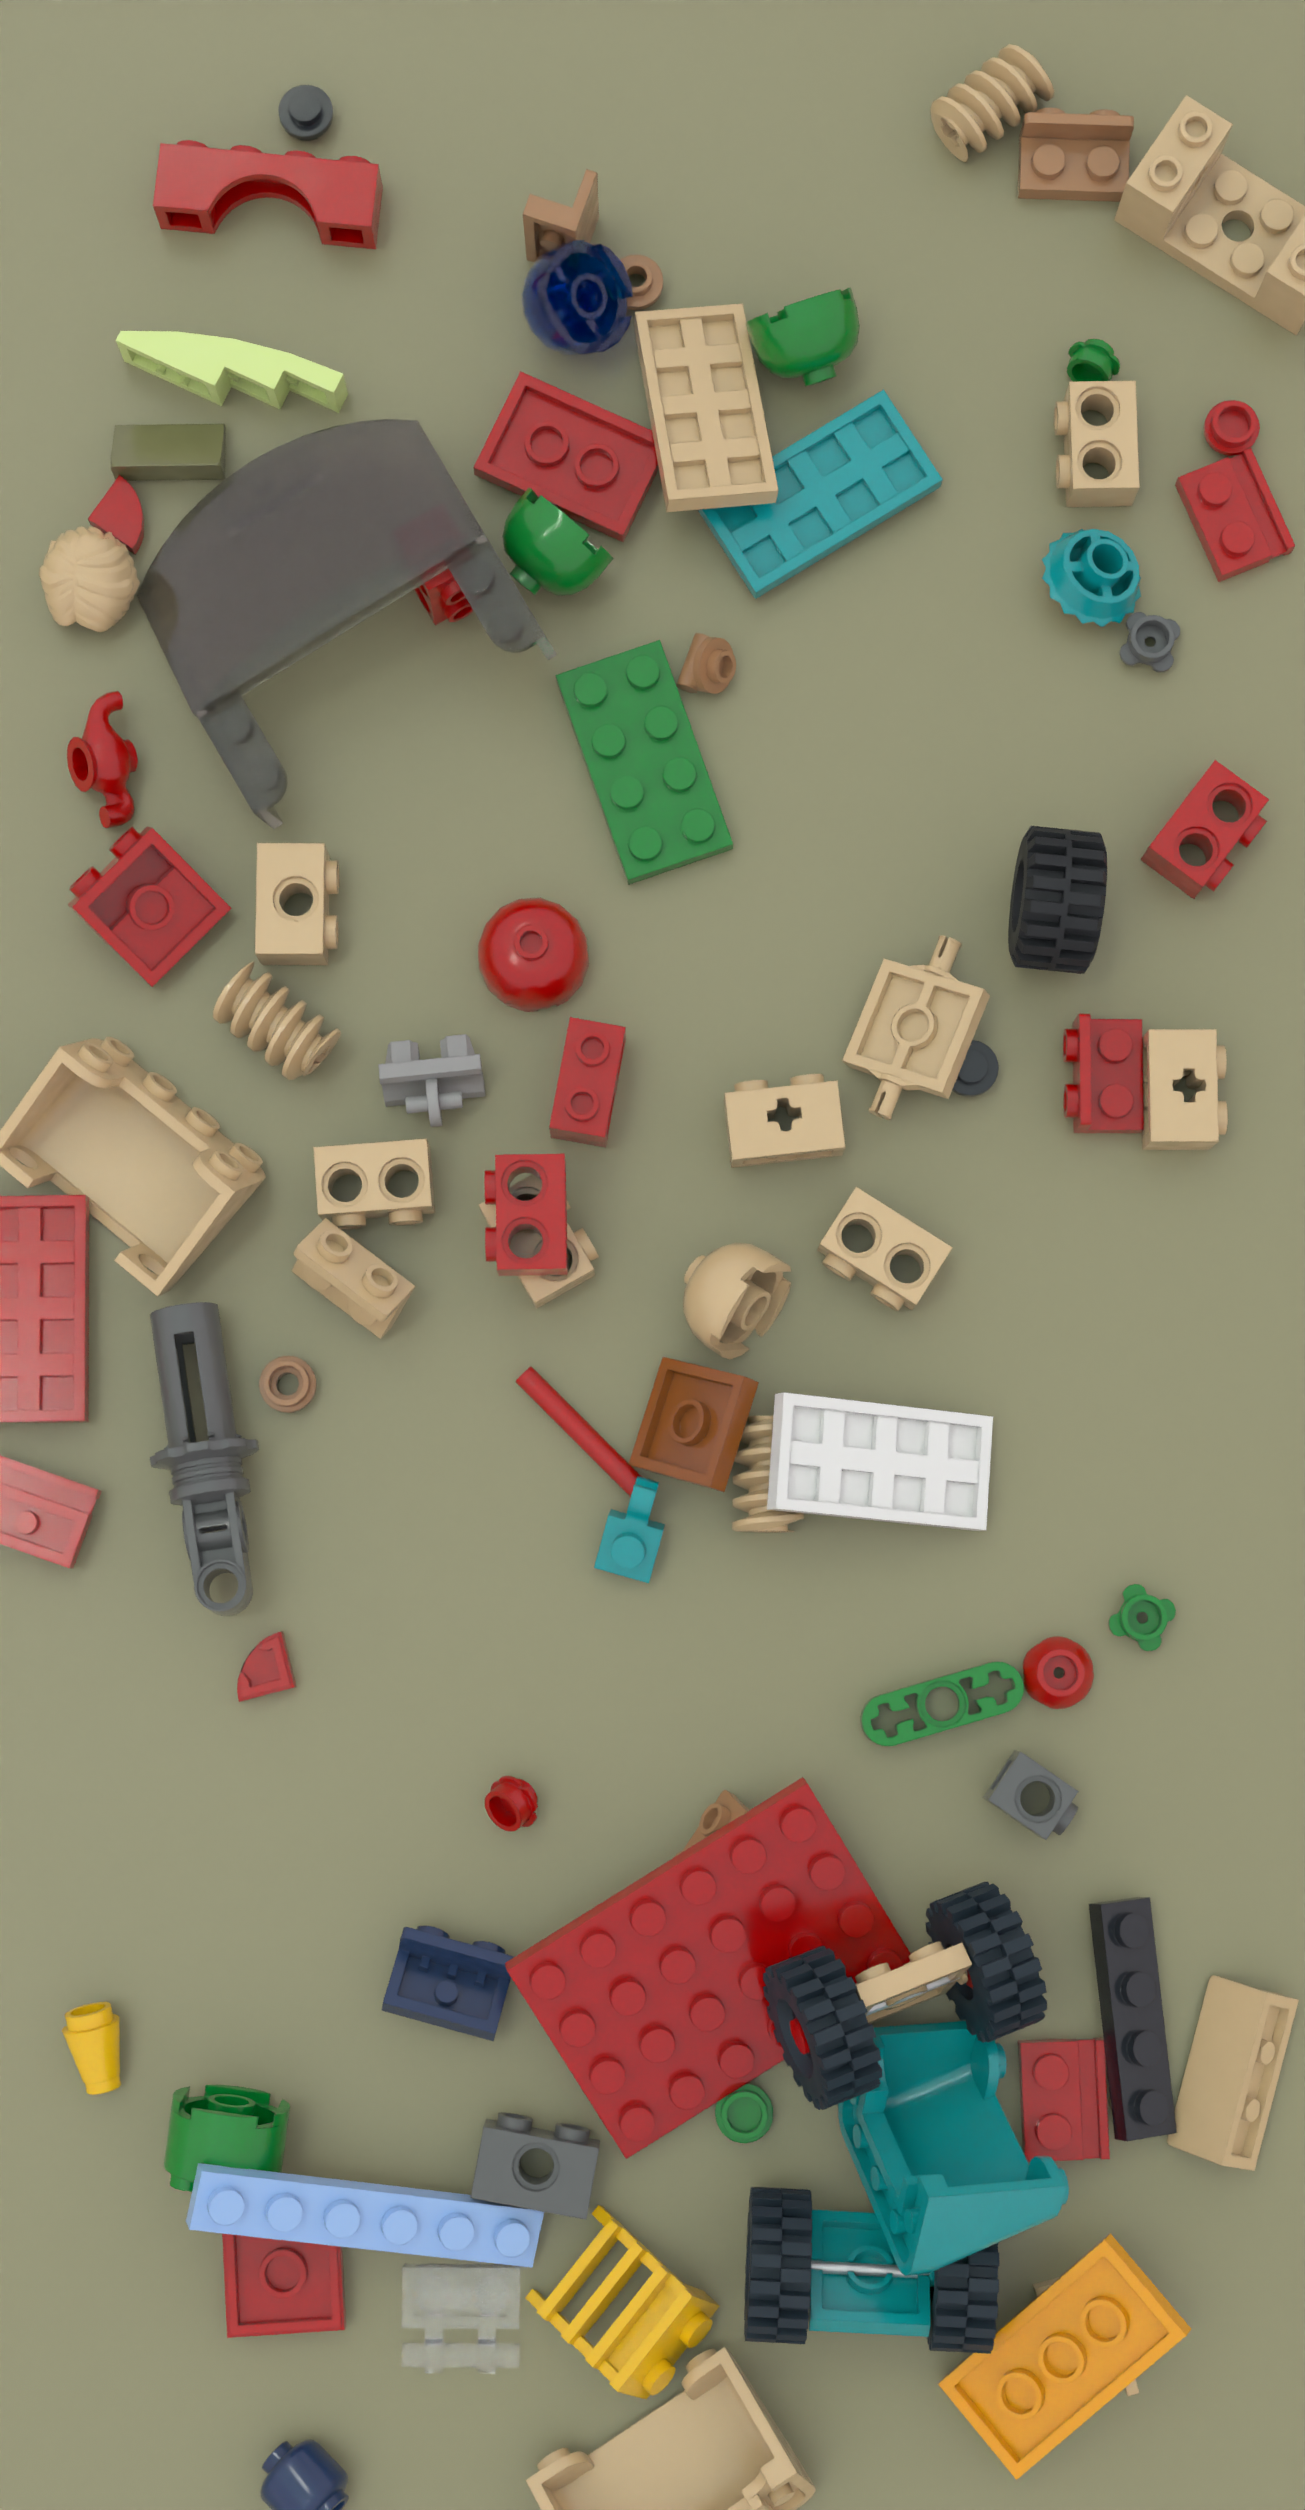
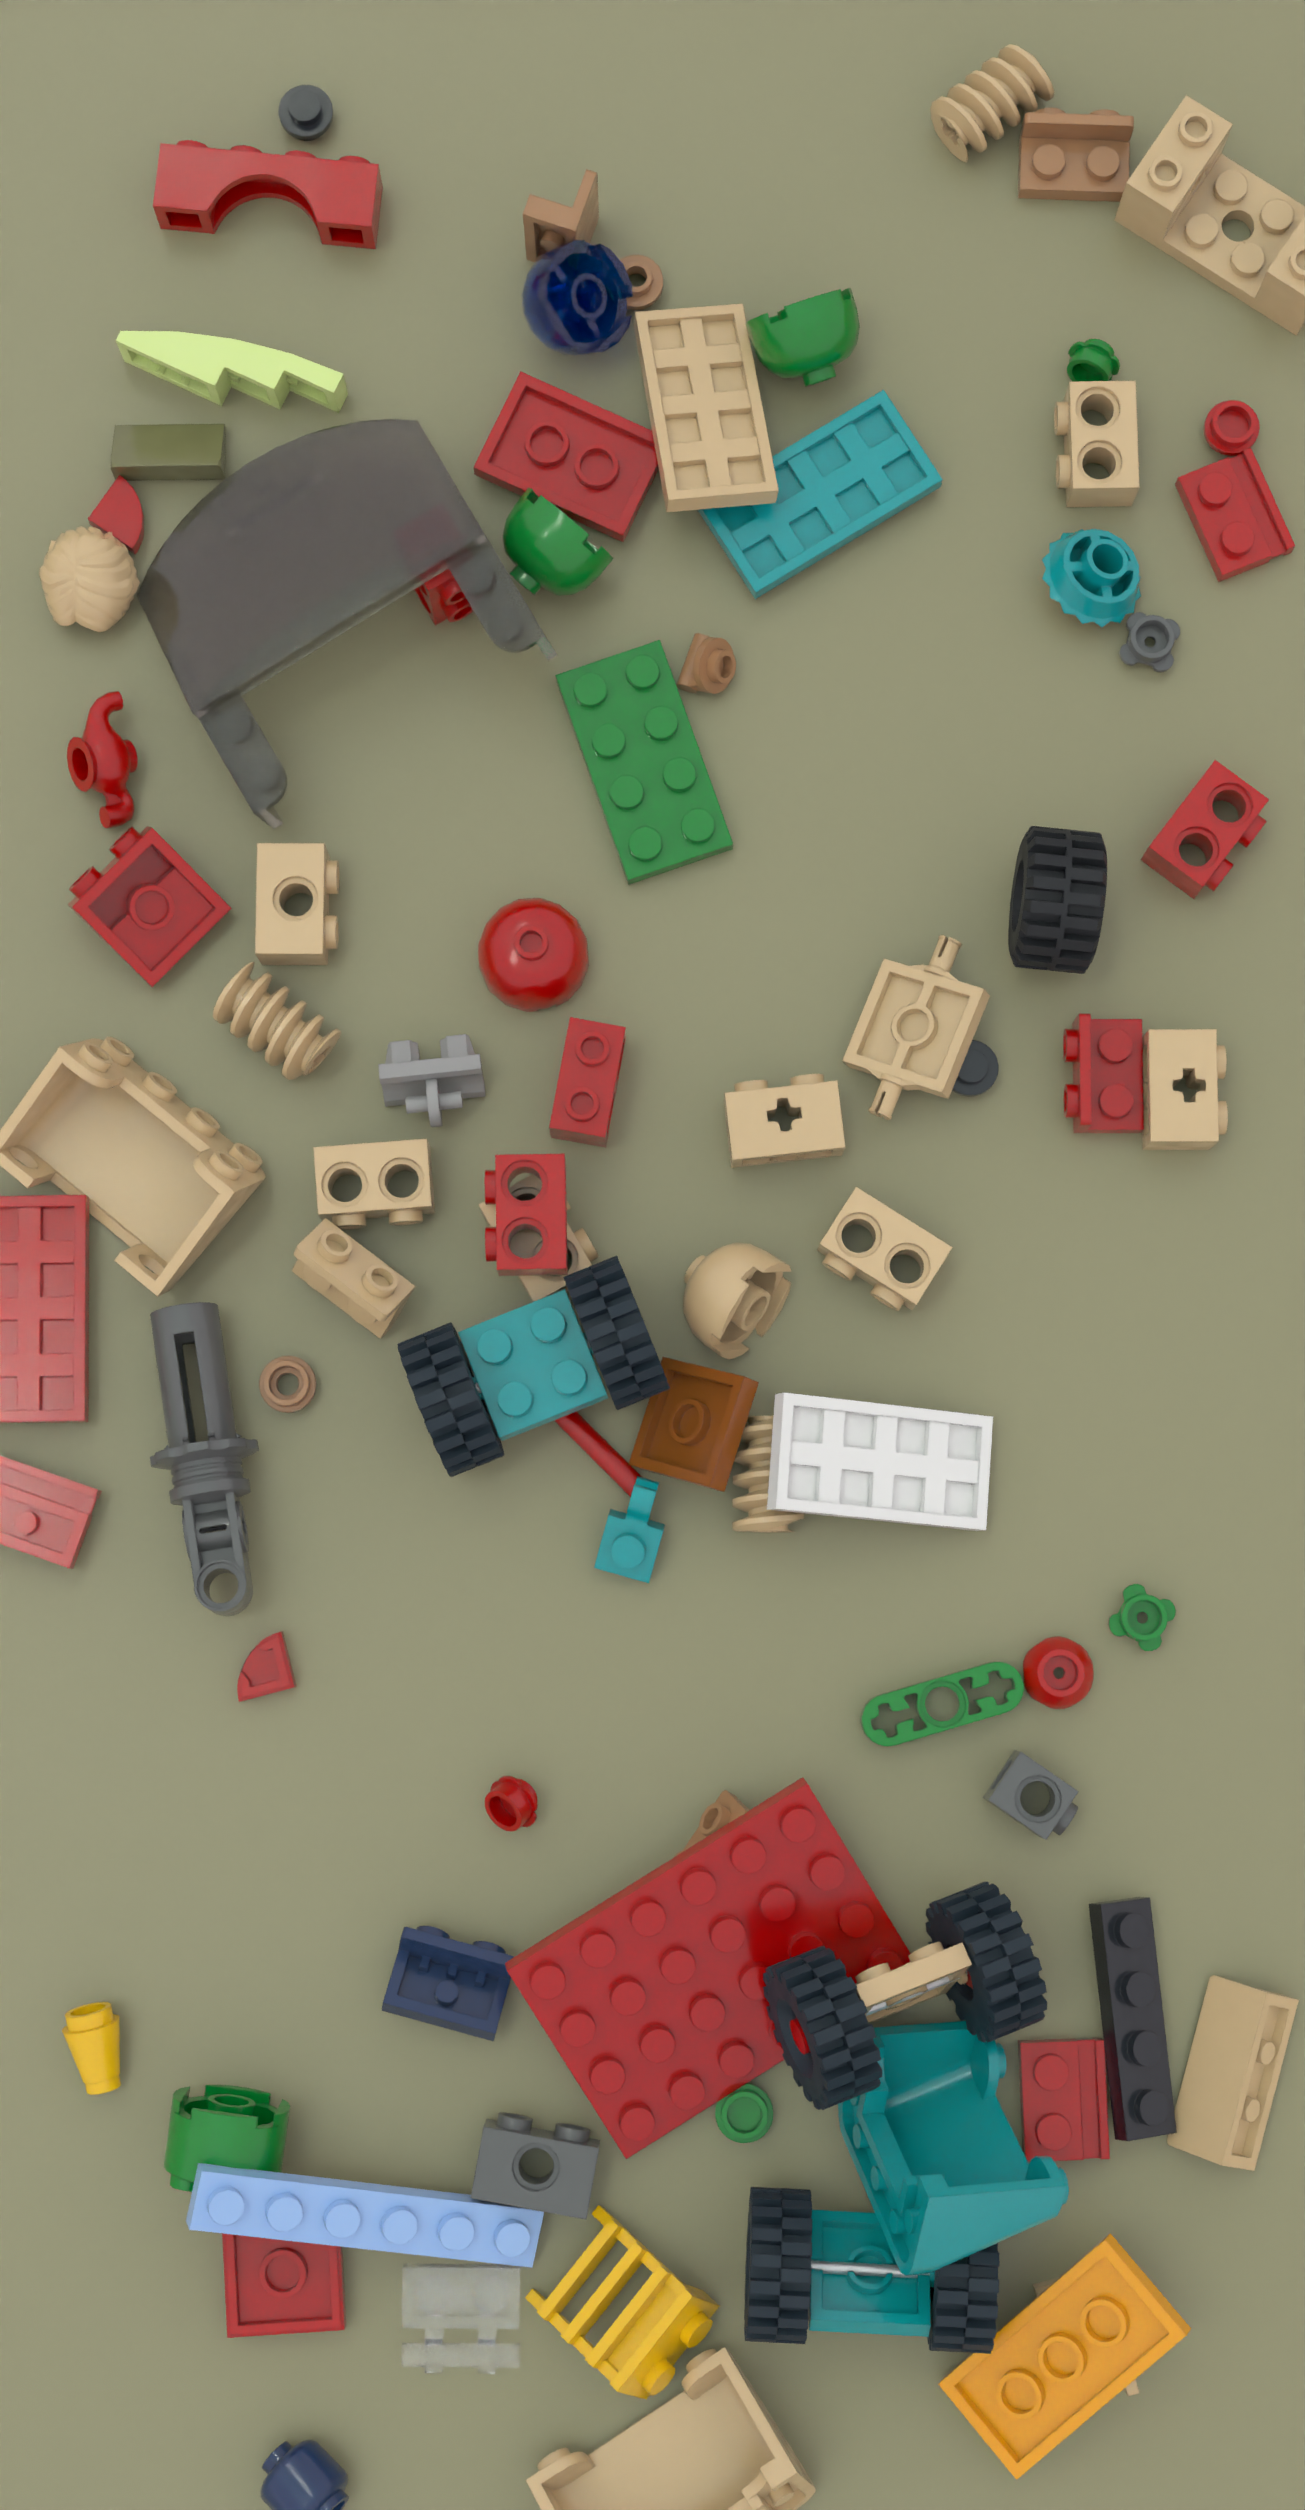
(531, 1366): none -> plate

